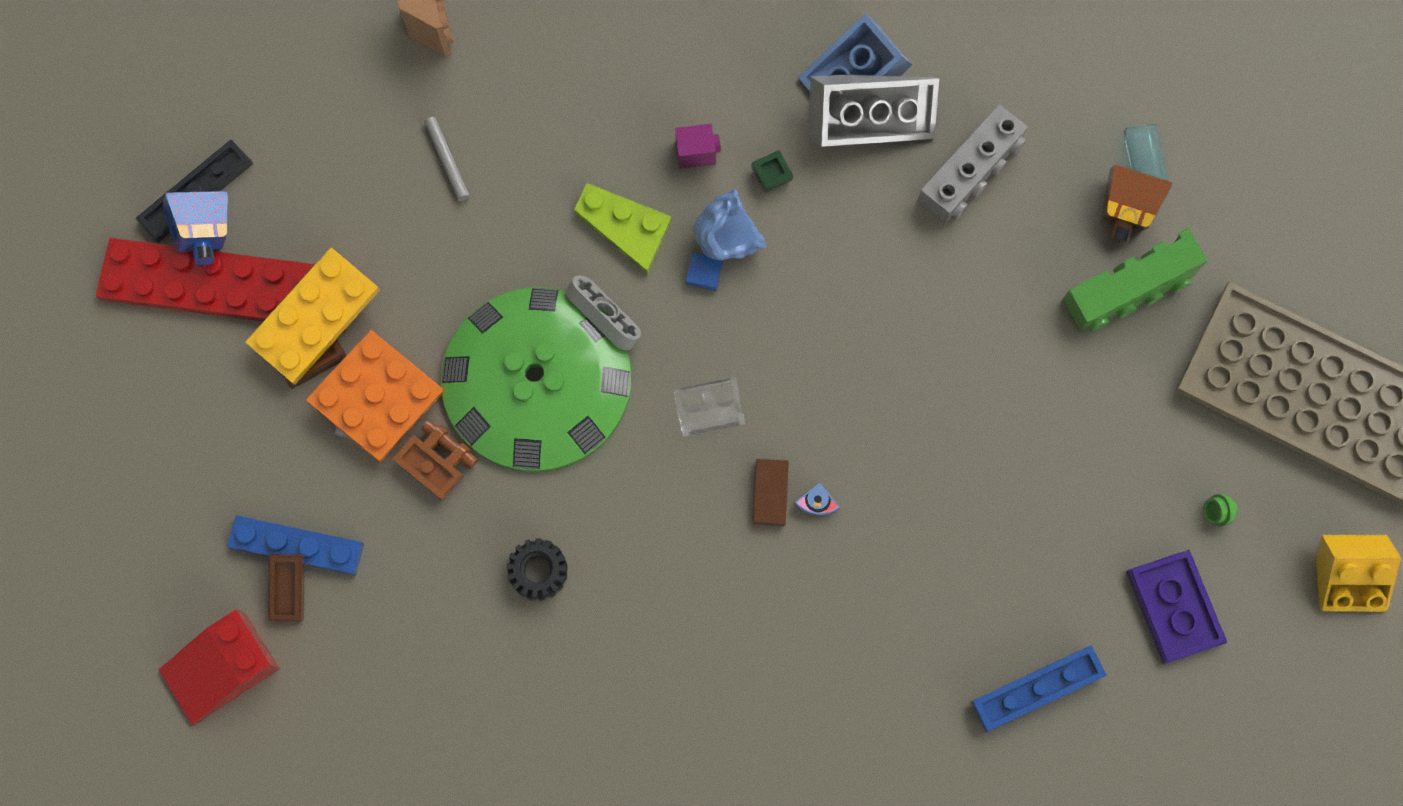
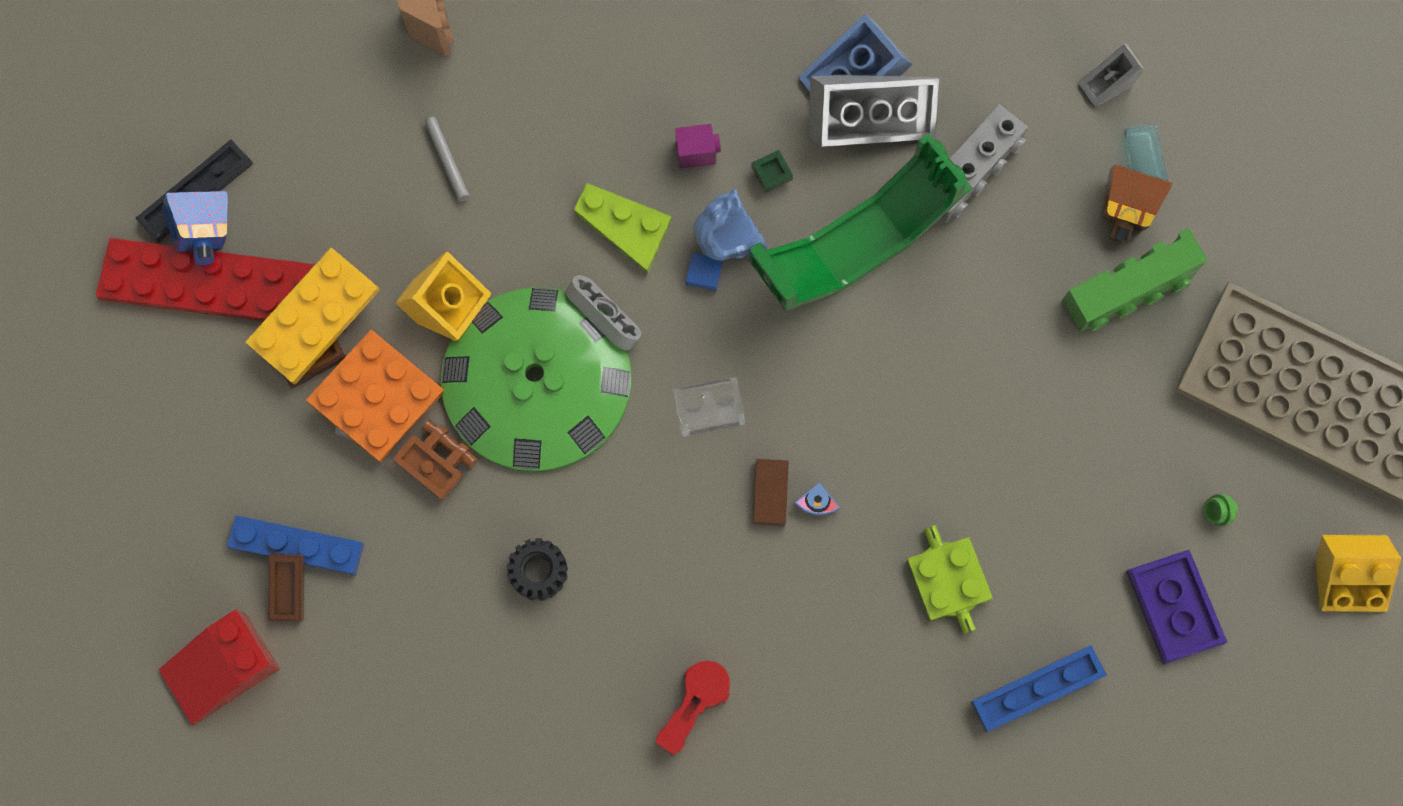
(444, 297): none -> yellow slope
(708, 683): none -> red piece
(867, 233): none -> green panel
(949, 579): none -> lime plate
(1112, 76): none -> light grey slope

